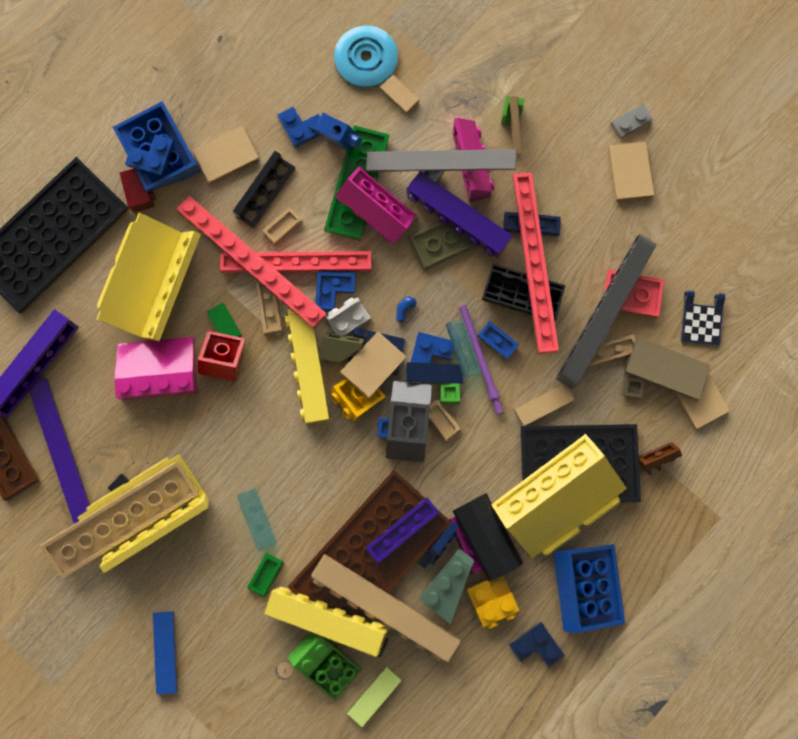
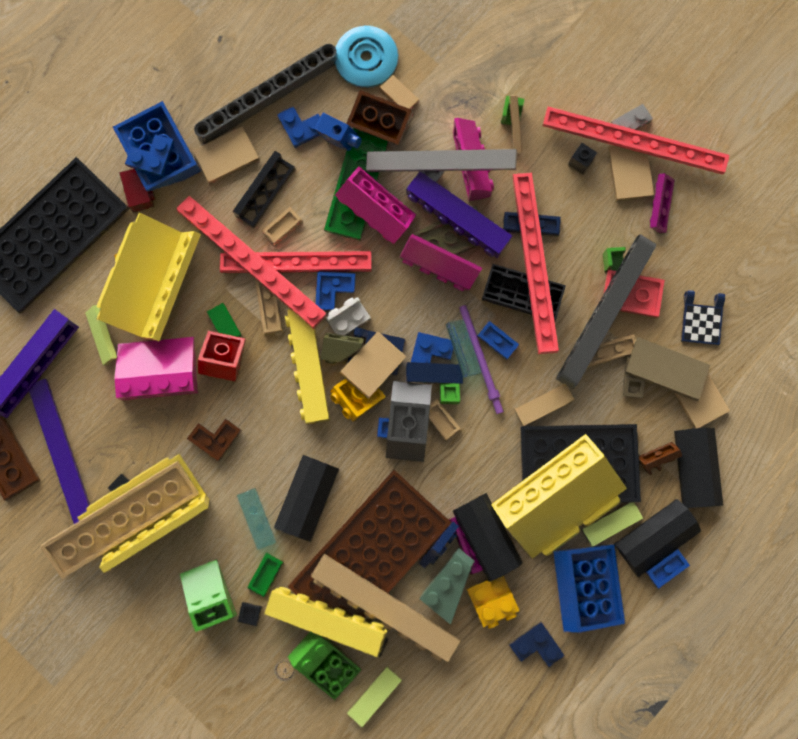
(101, 336): none -> yellowish green tile
(165, 652): blue tile -> none
(207, 596): none -> slope
(217, 443): none -> reddish brown plate
(249, 613): none -> black tile
(261, 101): none -> dark grey beam
(306, 498): none -> black piece
(380, 117): none -> reddish brown slope
(402, 530): dark purple plate -> none
(403, 306): blue arm -> none
(440, 263): none -> dark pink slope
(582, 158): none -> black brick
(612, 523): none -> yellowish green tile
(613, 258): none -> bright green panel
(636, 140): none -> coral plate
(658, 537): none -> black piece
(662, 203): none -> magenta plate
(667, 568): none -> blue plate
(699, 468): none -> black piece

